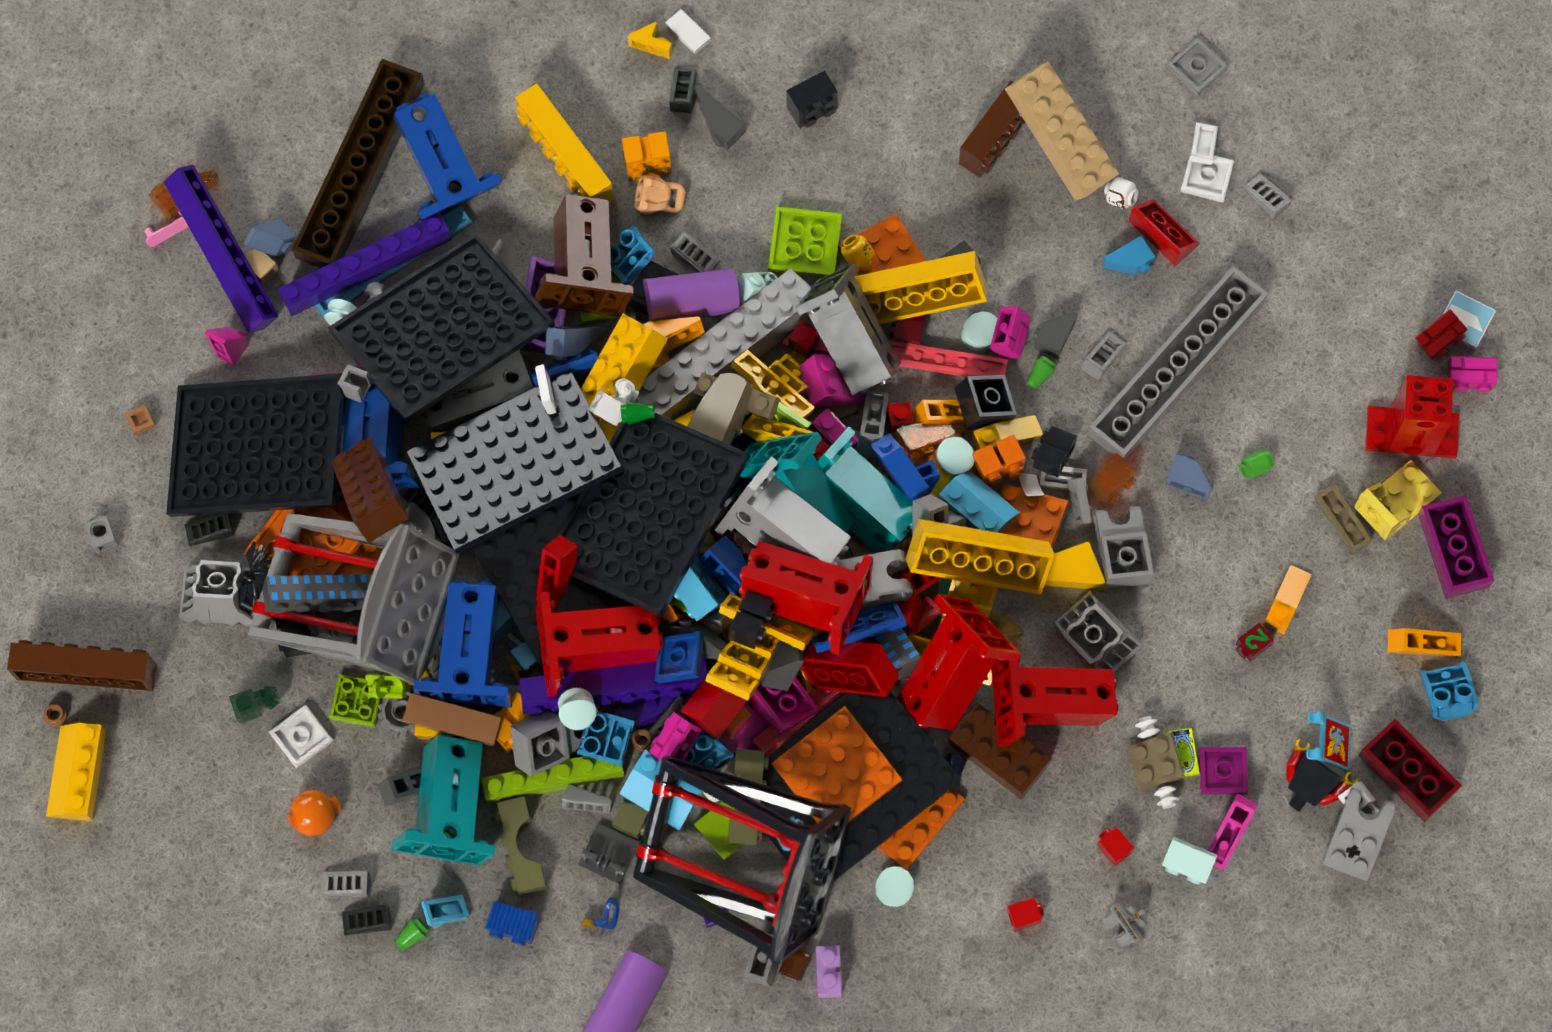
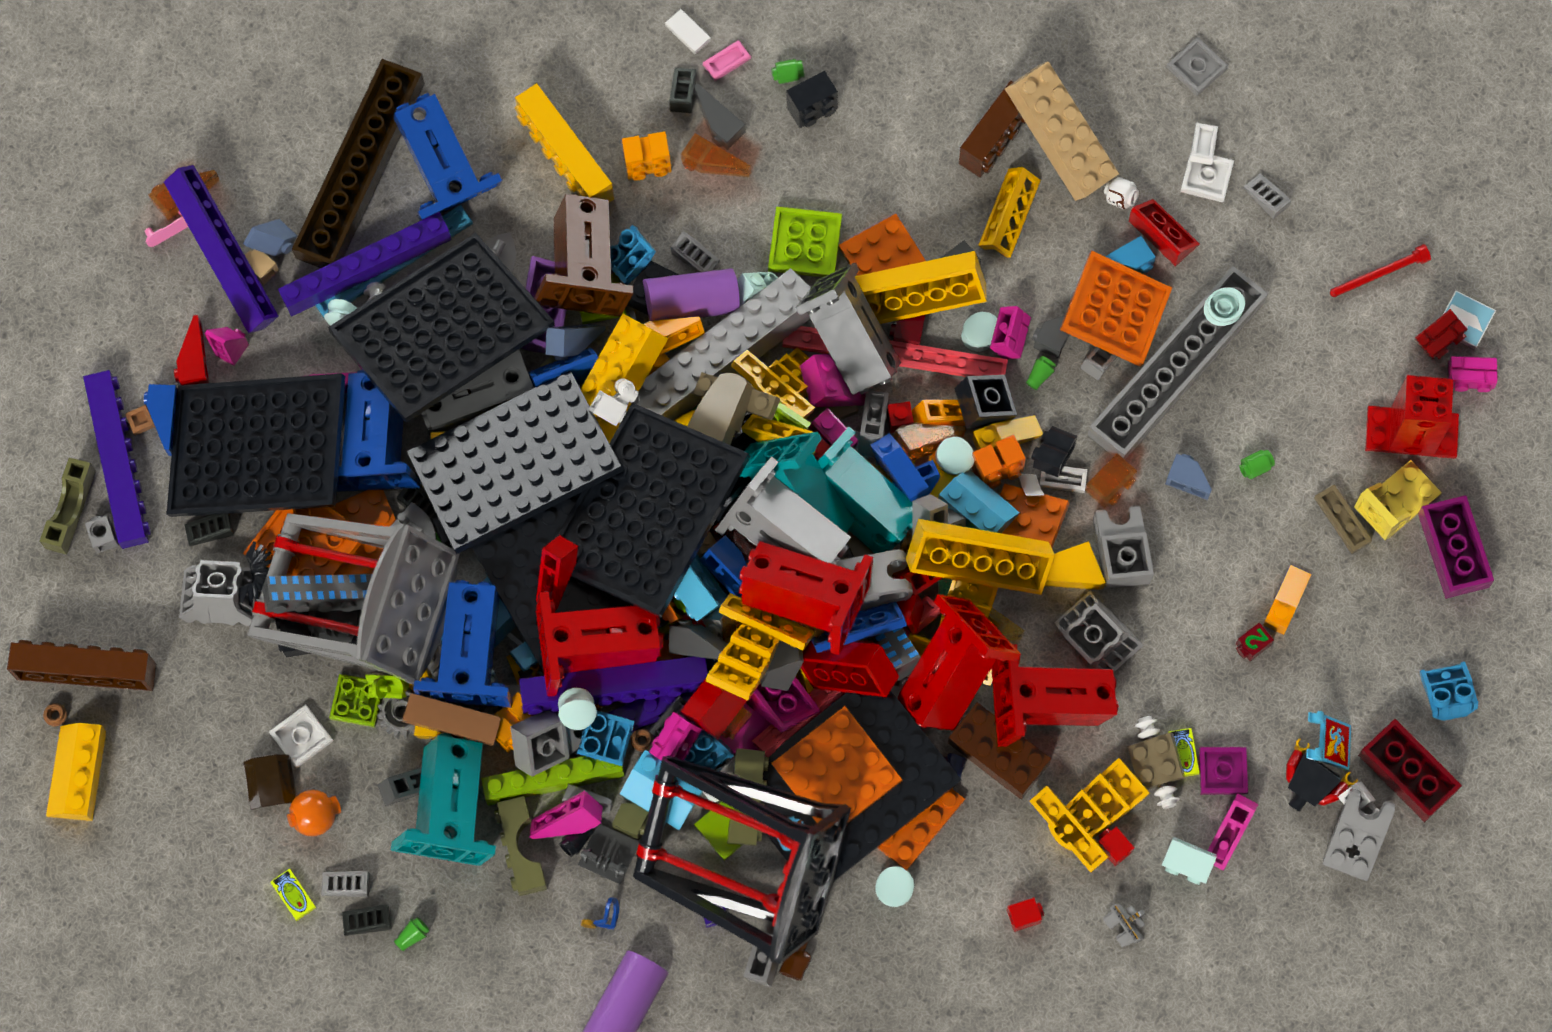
(75, 488): none -> olive arch
(116, 459): none -> dark purple brick
(162, 407): none -> blue slope
(192, 357): none -> red slope
(248, 703): clear green brick -> none
(270, 781): none -> dark brown slope
(293, 894): none -> tile
(355, 383): light grey window -> none
(369, 490): reddish brown brick -> none
(444, 910): medium azure slope -> none
(512, 923): blue brick -> none
(545, 389): white tile -> none
(568, 818): none -> dark pink slope
(574, 843): none -> black cone
(636, 412): green cone -> none
(645, 40): yellow slope -> none
(654, 195): light nougat piece -> none
(679, 657): blue tile -> none
(711, 159): none -> clear orange slope
(726, 60): none -> bright pink tile
(749, 624): black piece -> none
(788, 71): none -> bright green brick
(804, 339): dark red brick -> none
(827, 978): lavender piece -> none
(857, 250): yellow head -> none
(1006, 207): none -> yellow fence
(1078, 495): light grey plate -> none
(1091, 811): none -> yellow slope
(1116, 308): none -> orange plate
(1224, 306): none -> light aqua piece
(1419, 255): none -> red piece
(1424, 642): light orange slope -> none

